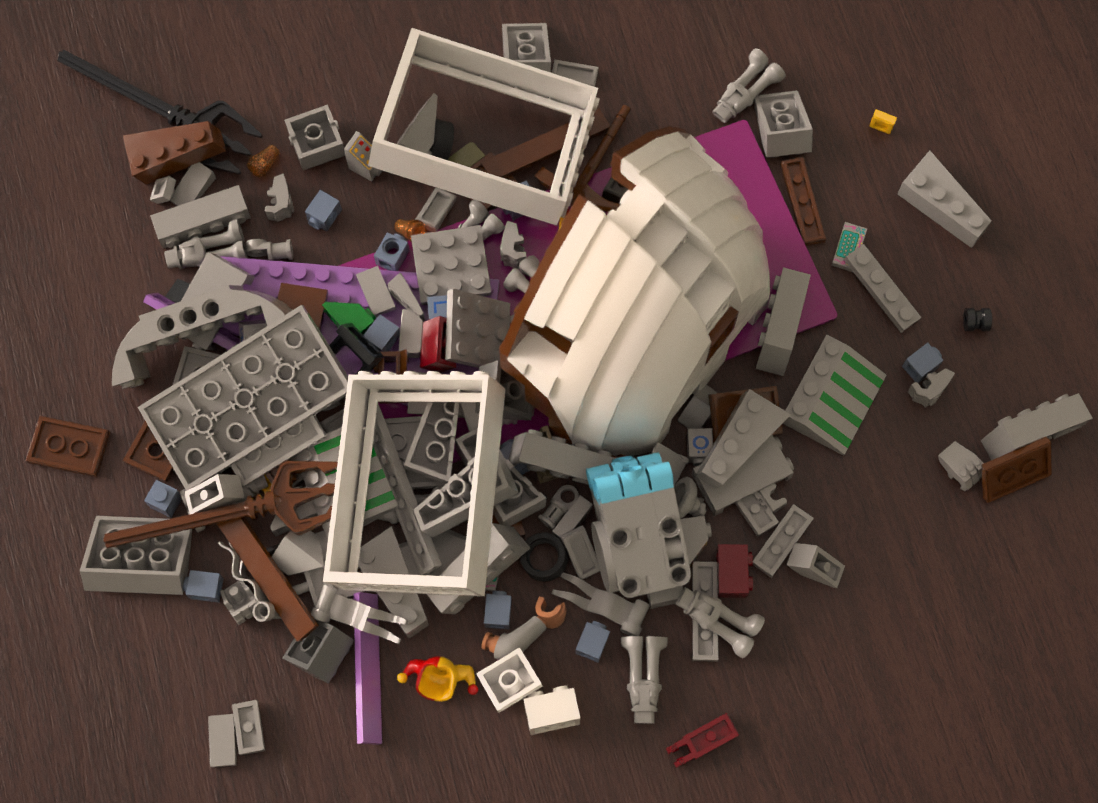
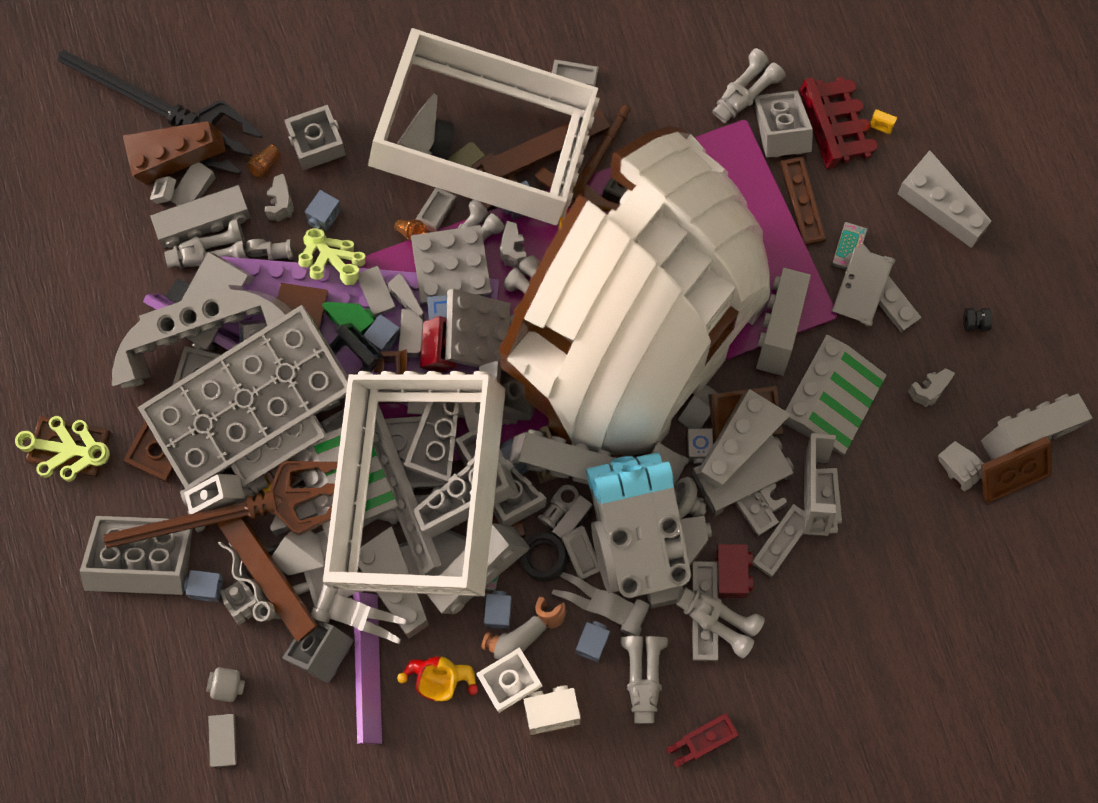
(66, 449): none -> yellowish green plant
(163, 498): sand blue brick -> none
(225, 684): none -> light grey head
(248, 727): light grey plate -> none
(317, 239): none -> yellowish green plant
(358, 155): light grey slope -> none
(391, 261): sand blue brick -> none
(527, 44): light grey slope -> none
(815, 564): light grey slope -> none
(817, 516): none -> light grey panel
(825, 127): none -> dark red fence
(828, 493): none -> light grey hinge
(863, 288): none -> light grey door
(923, 362): sand blue brick -> none

